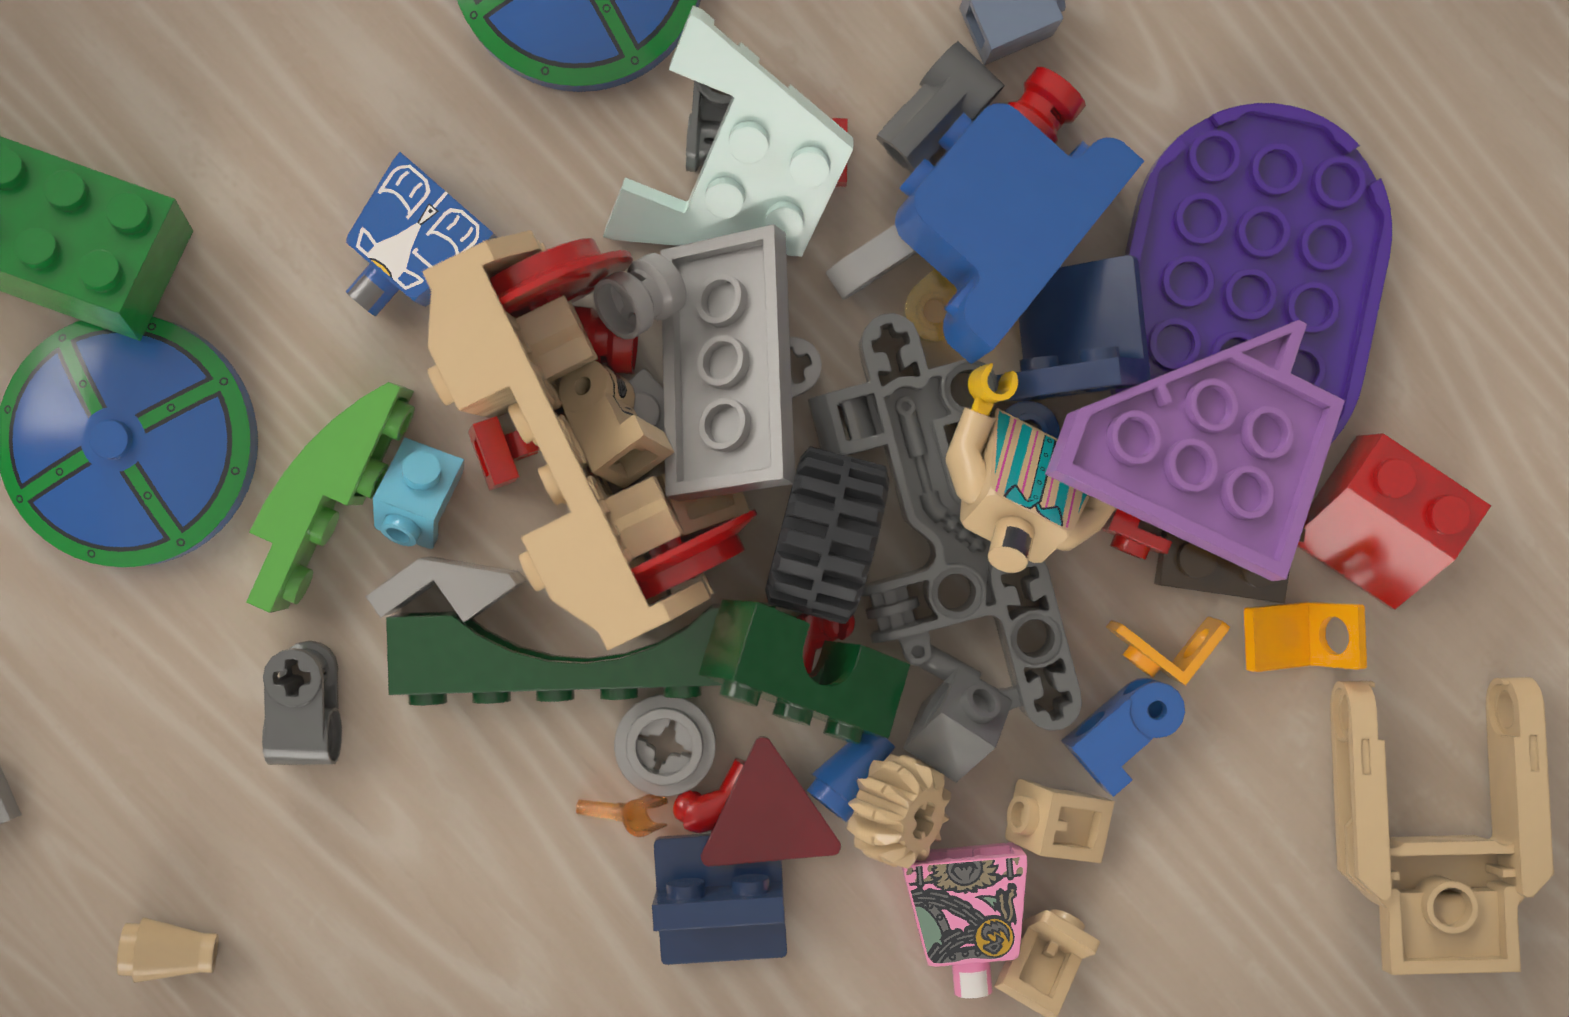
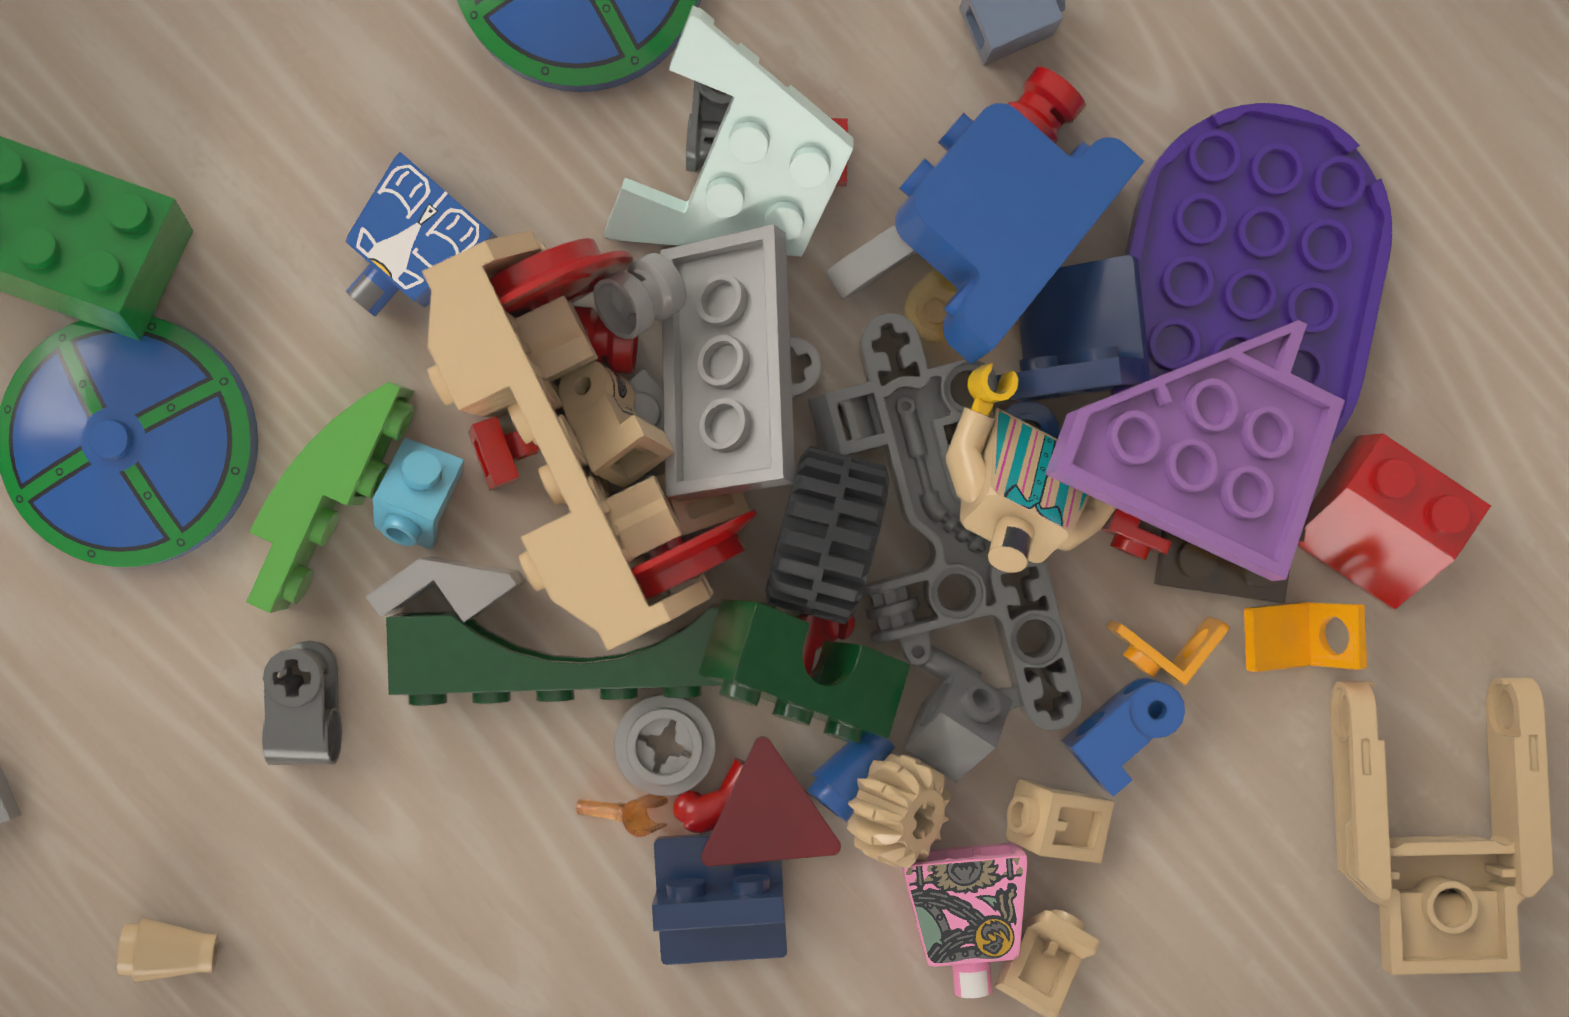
(947, 90): dark grey piece -> none

